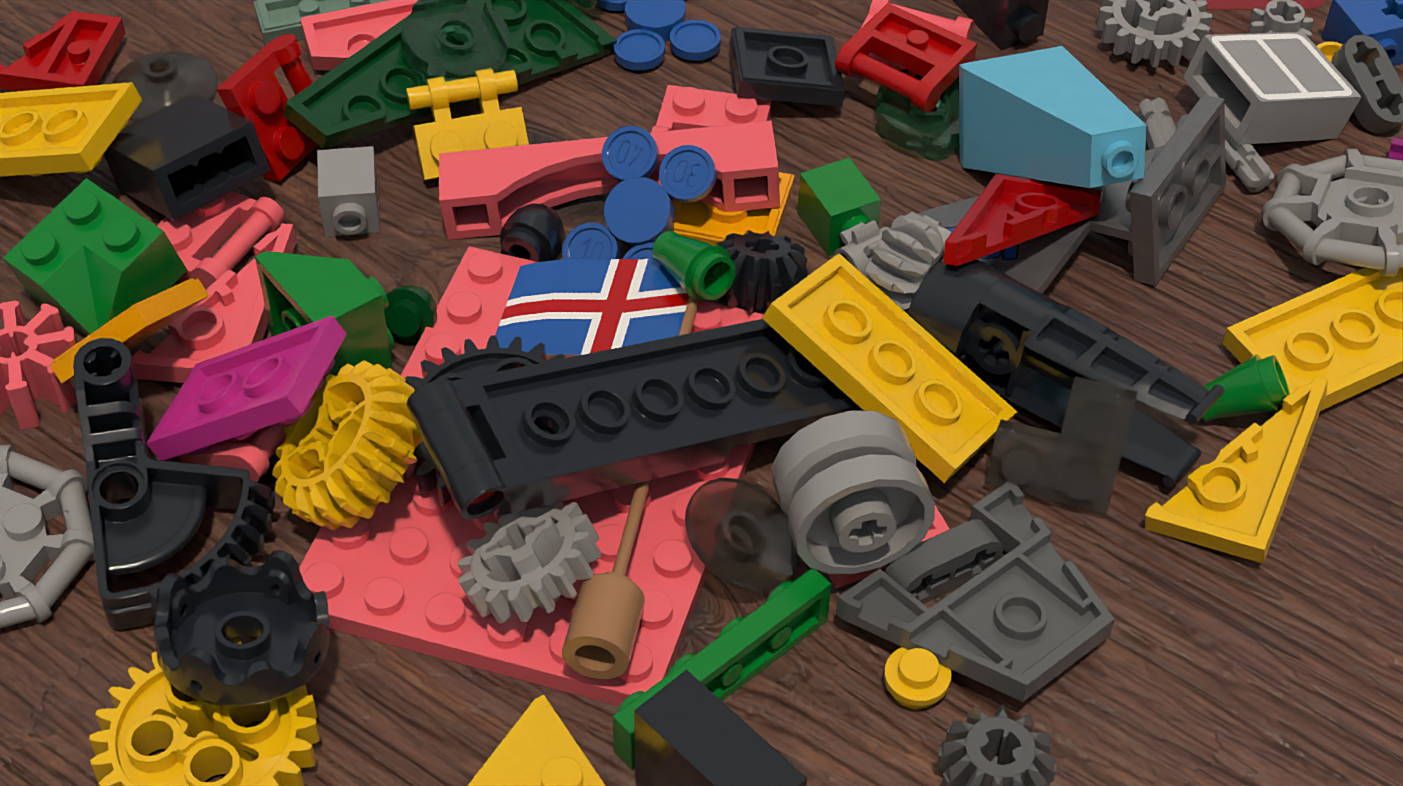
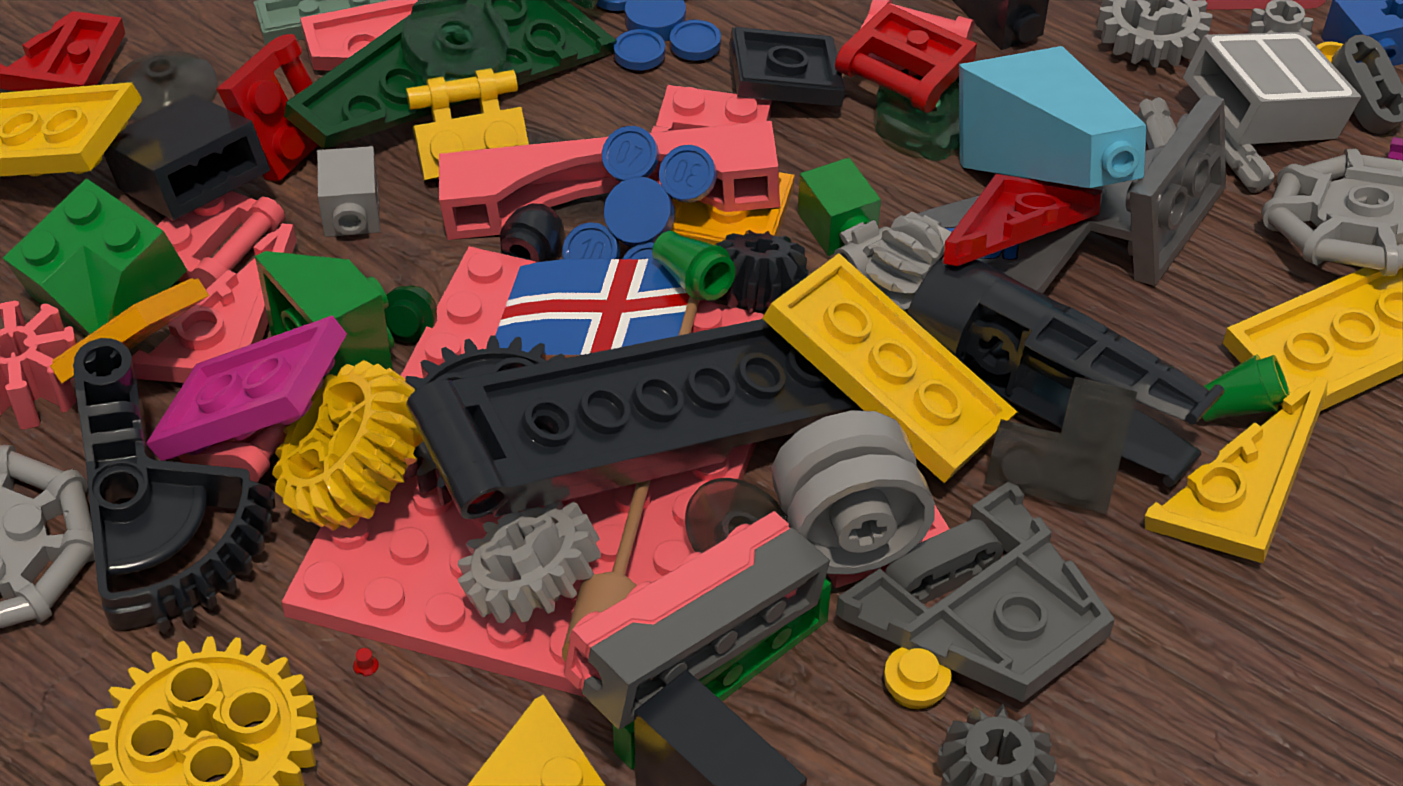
(235, 601): black plate -> none
(365, 662): none -> red piece
(695, 616): none -> dark grey piece

